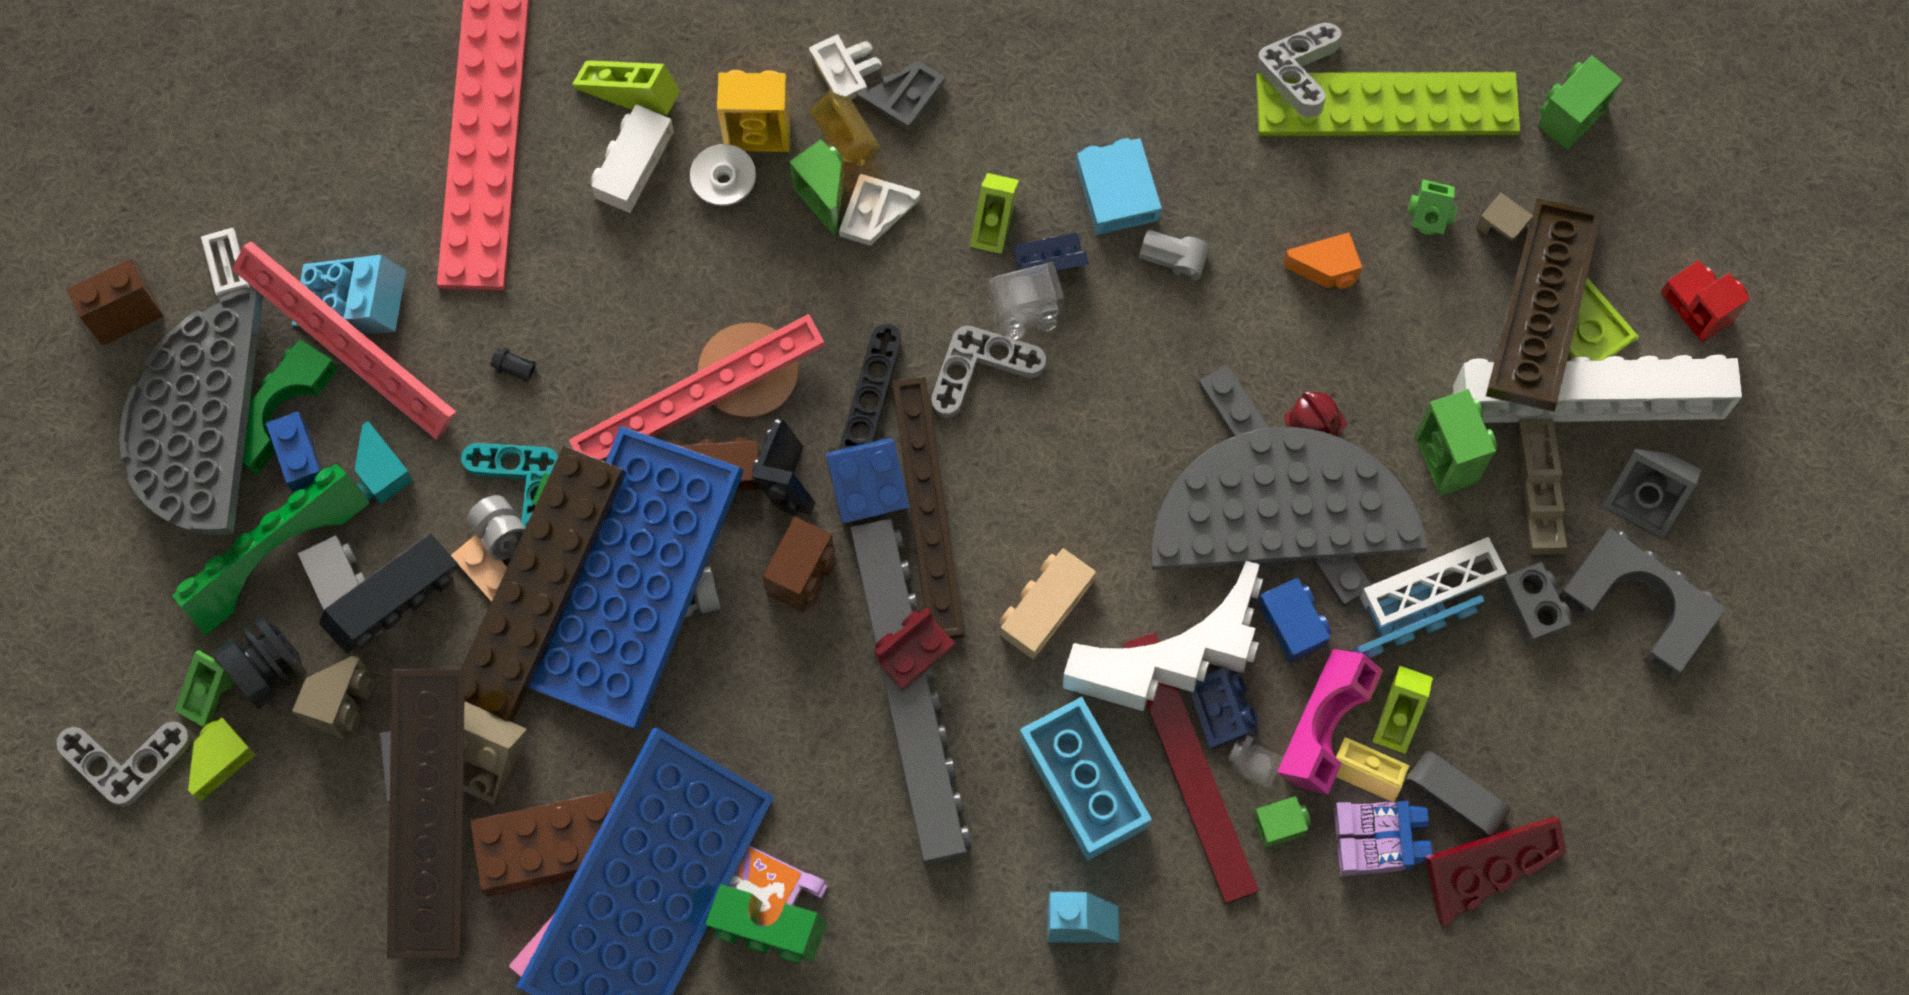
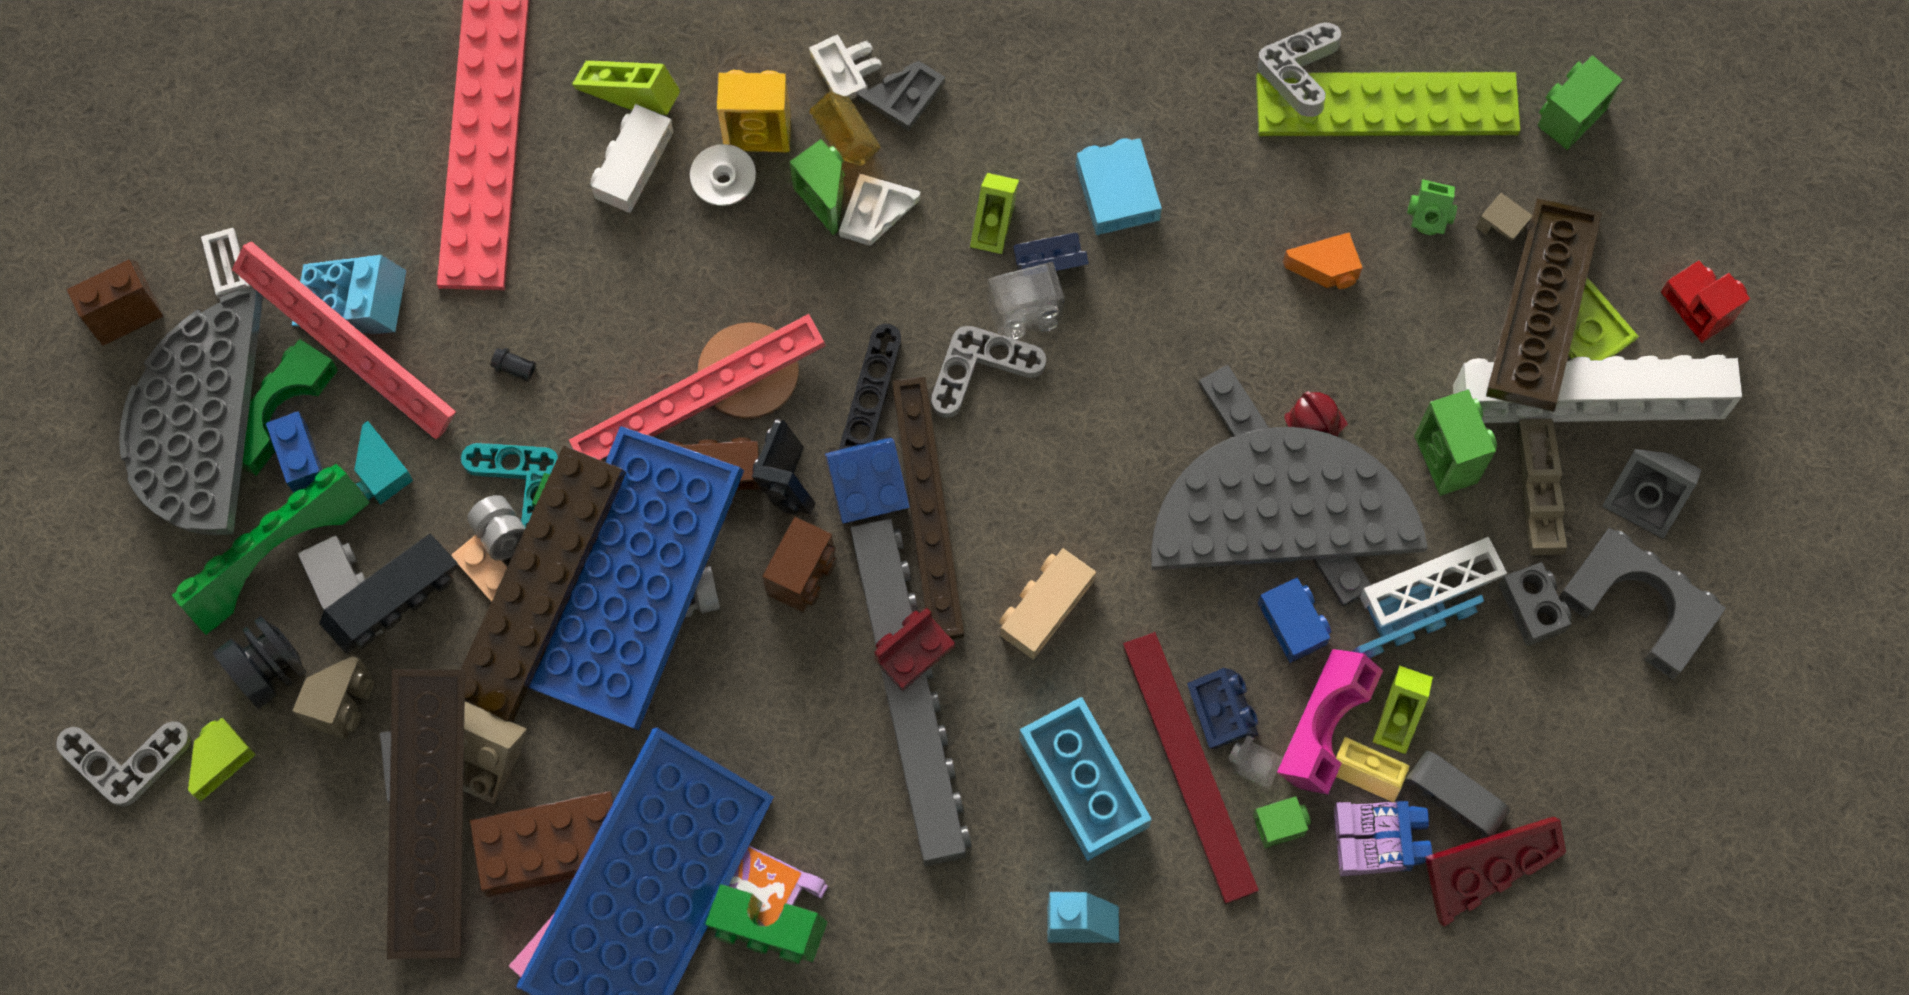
(203, 689): bright green slope -> none
(1134, 673): white arch -> none
(1182, 256): light grey piece -> none

